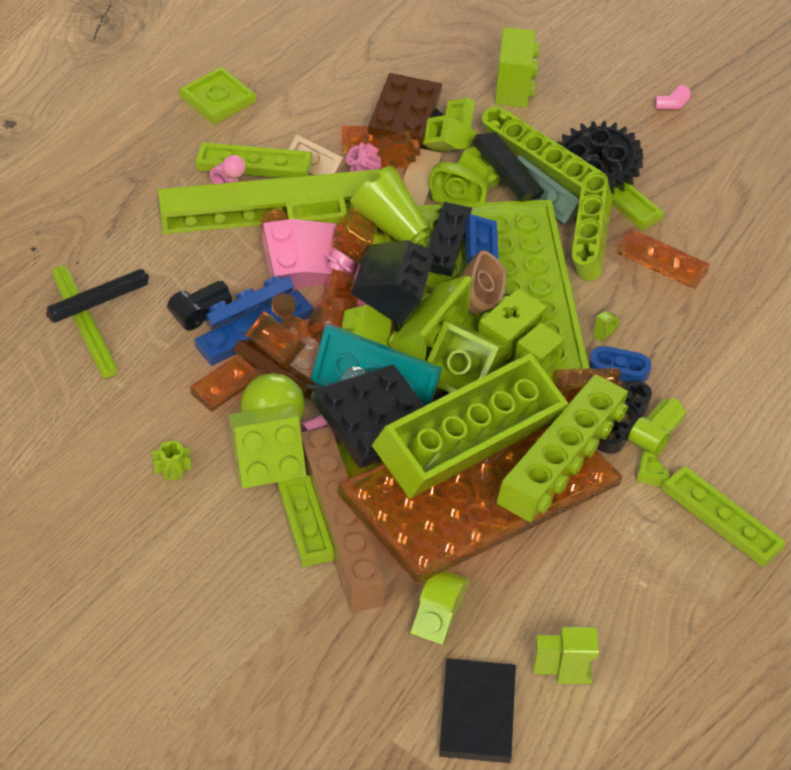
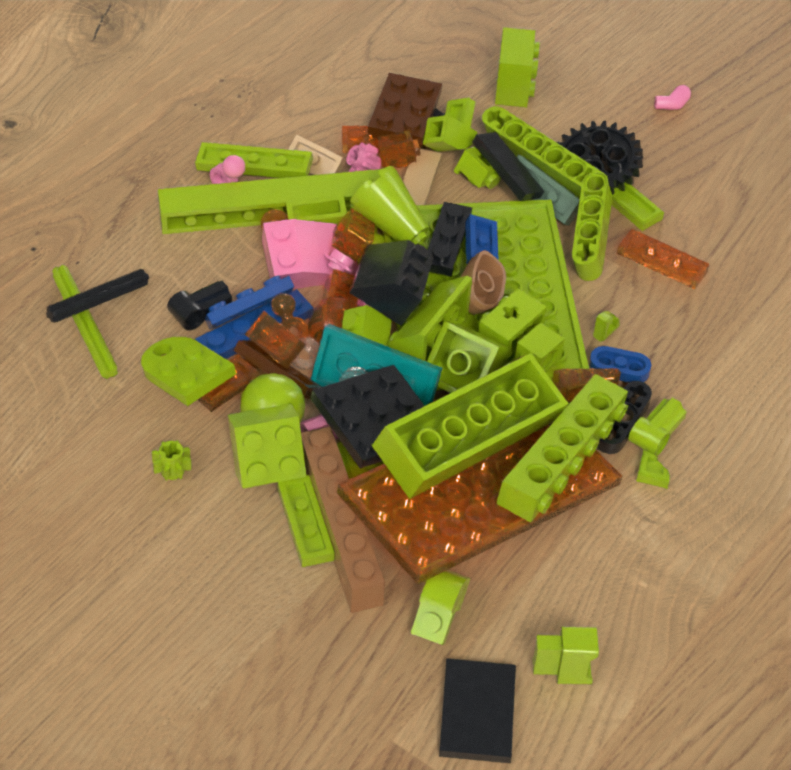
(186, 369): none -> lime plate
(217, 95): lime tile -> none
(456, 184): lime piece -> none
(724, 516): lime plate -> none

